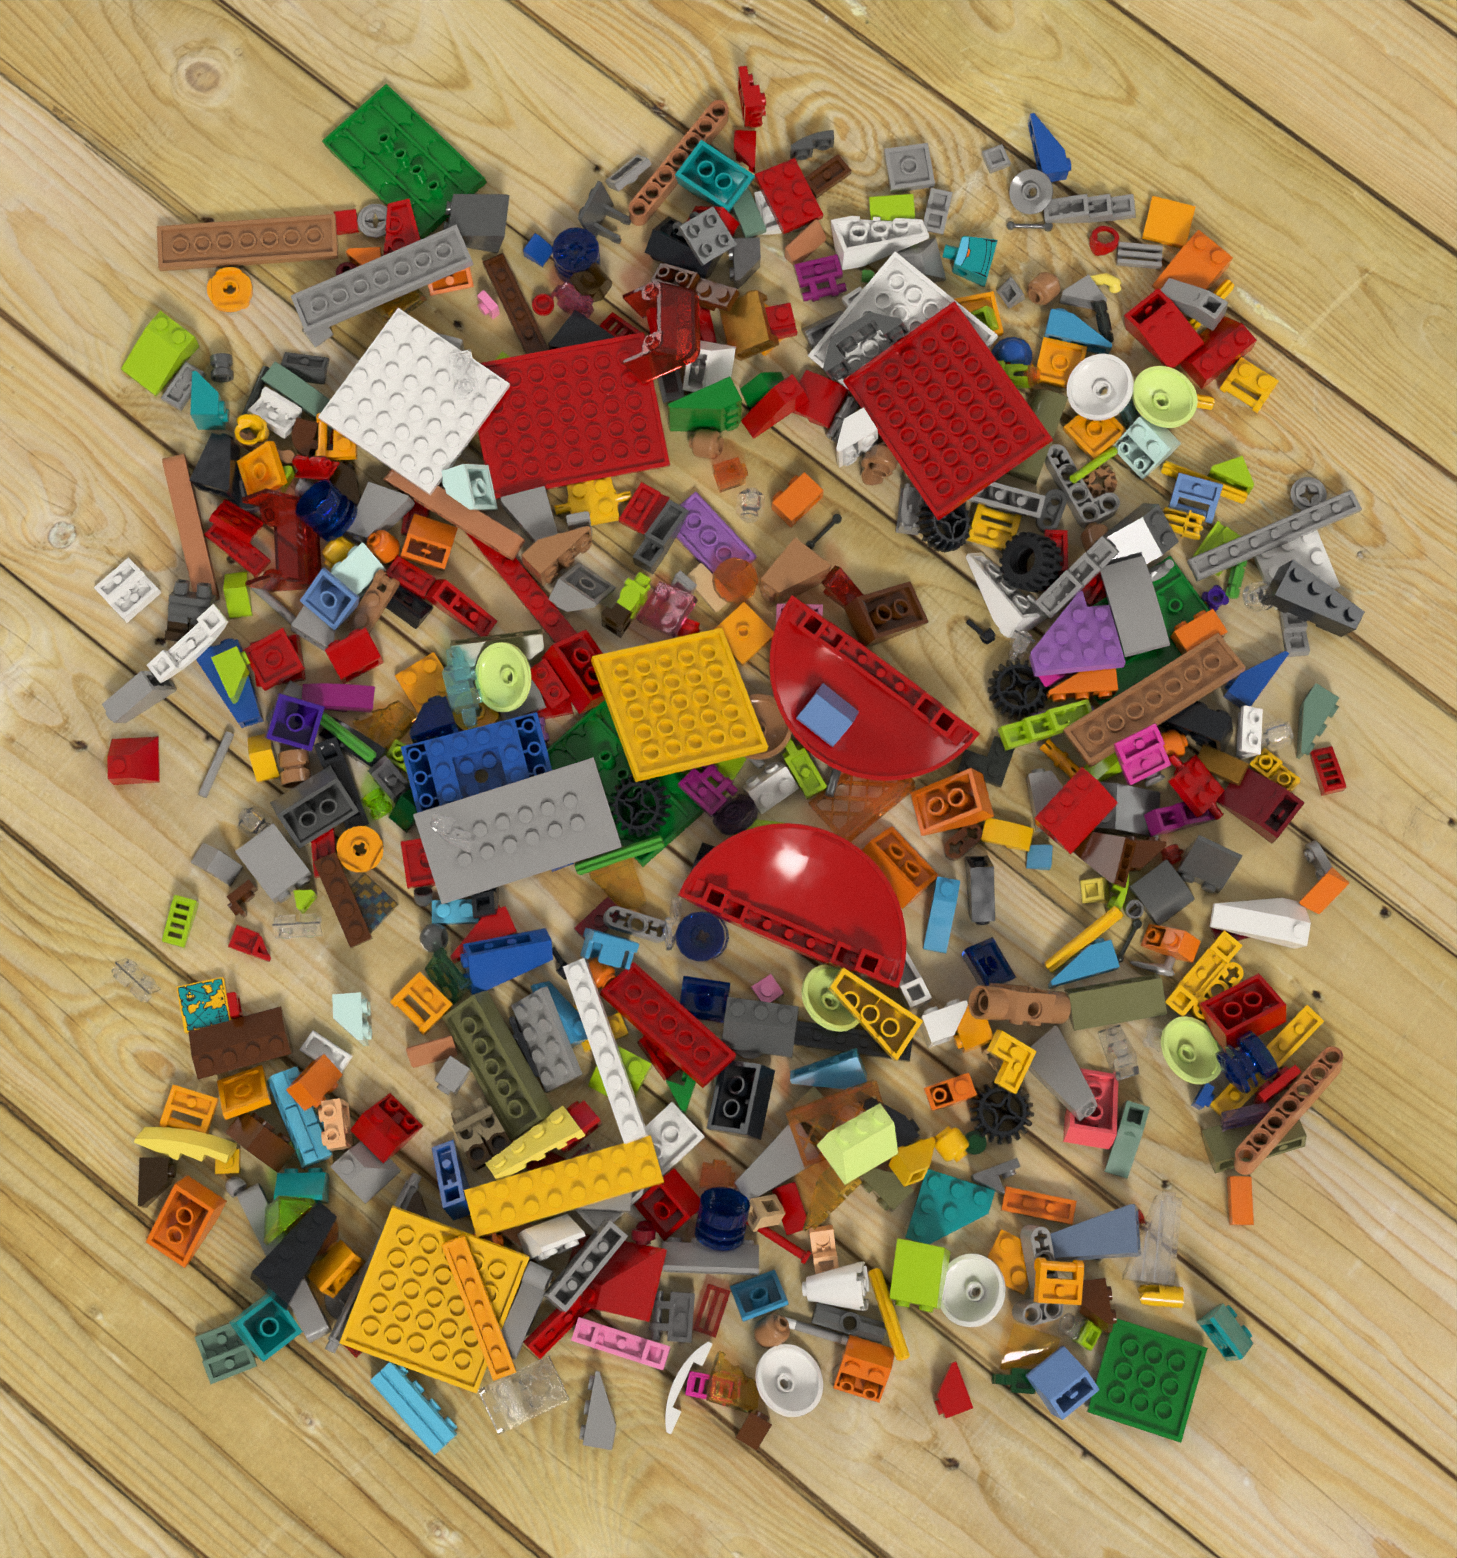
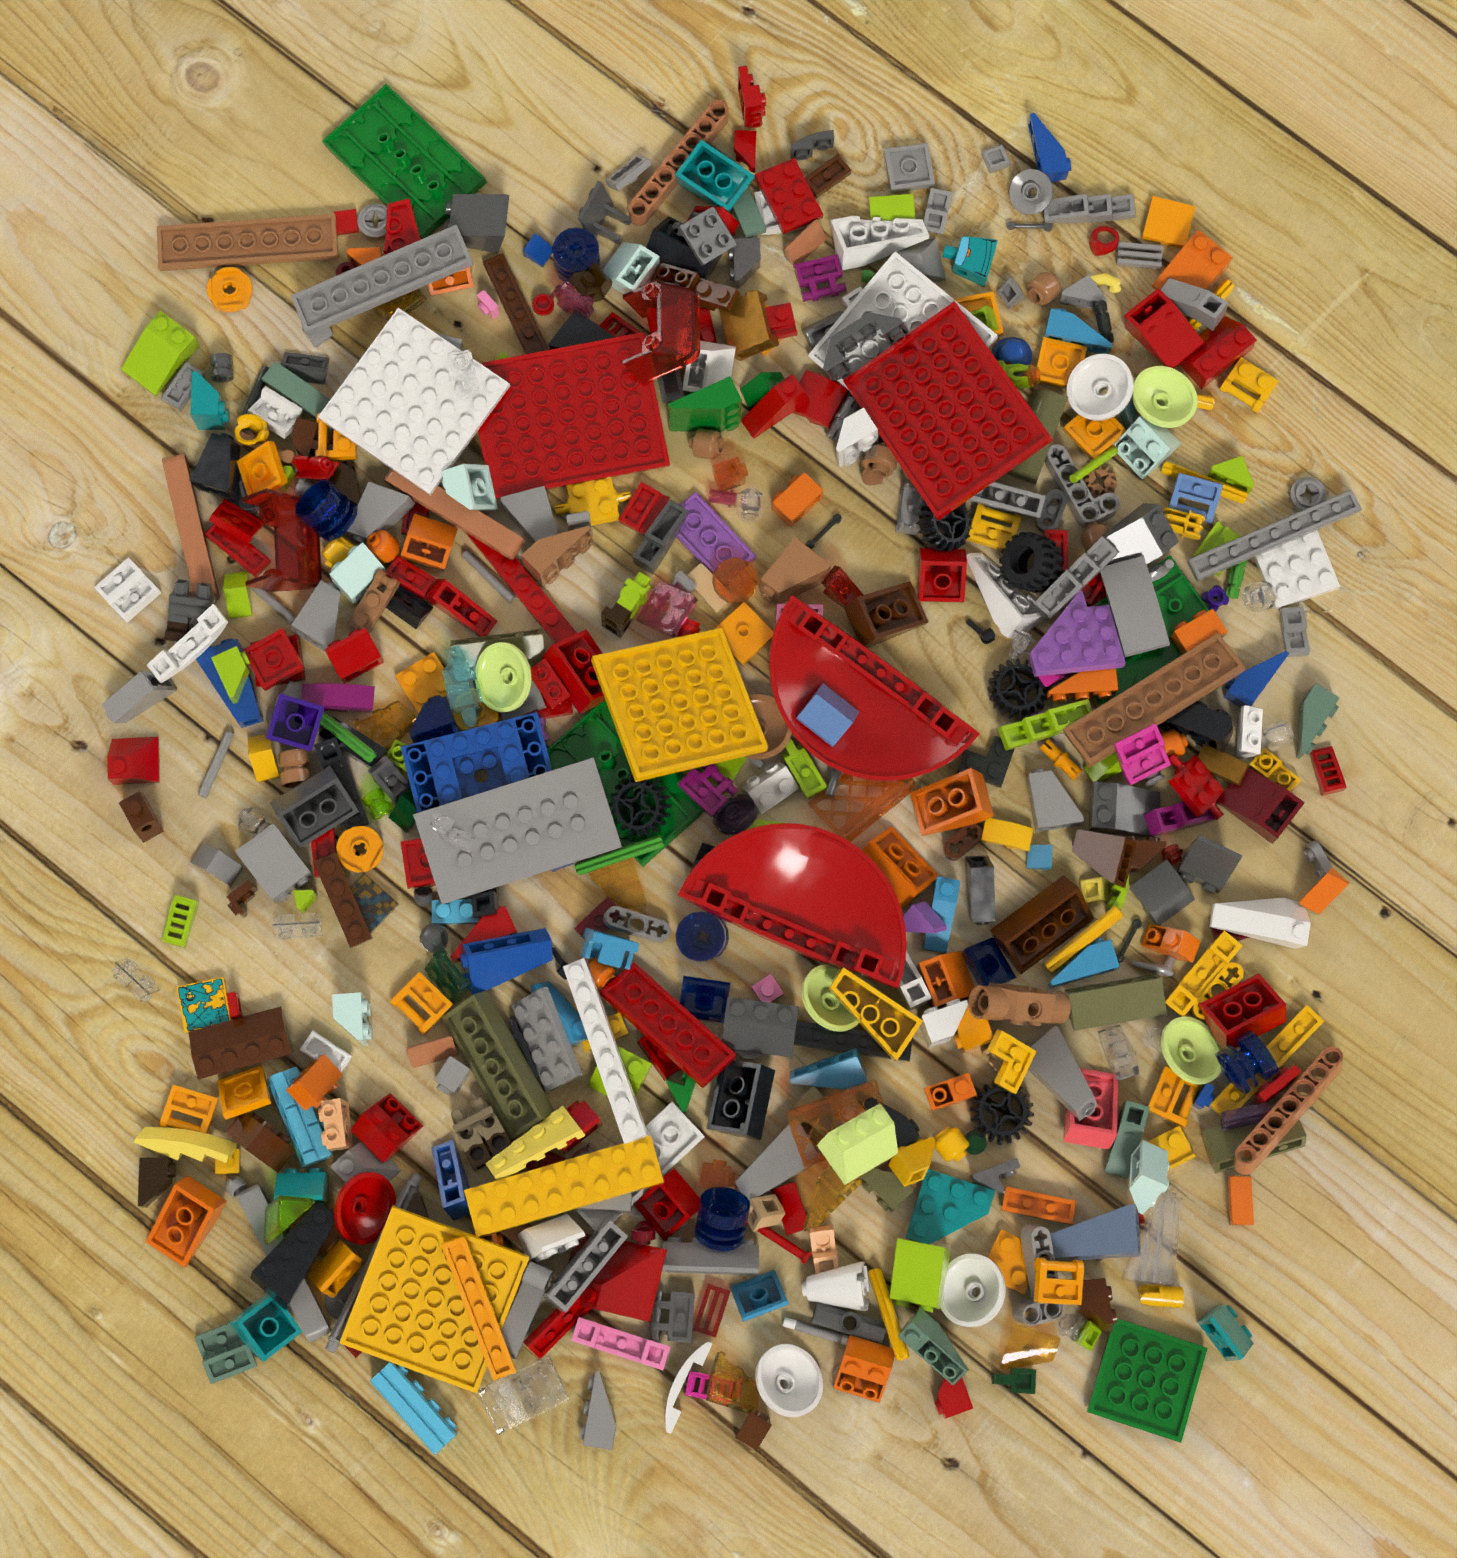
(140, 815): none -> reddish brown torso
(249, 943): red slope -> none
(330, 599): medium blue slope -> none
(374, 1201): none -> red dish
(488, 576): none -> light grey bar
(580, 589): light grey slope -> none
(631, 267): none -> light aqua slope
(672, 923): clear slope -> none
(724, 497): none -> clear pink pin
(771, 1330): medium nougat head -> none
(923, 919): none -> medium lavender slope
(933, 1346): none -> sand green slope
(942, 575): none -> red slope
(946, 978): none -> orange slope
(1042, 924): none -> reddish brown slope
(1062, 1383): medium blue slope -> none
(1075, 811): red slope -> none
(1136, 912): flat silver hinge -> none
(1148, 1175): none -> light aqua slope
(1166, 1095): none -> light orange plate
(1176, 1145): none -> yellow plate
(1312, 600): wedge -> none

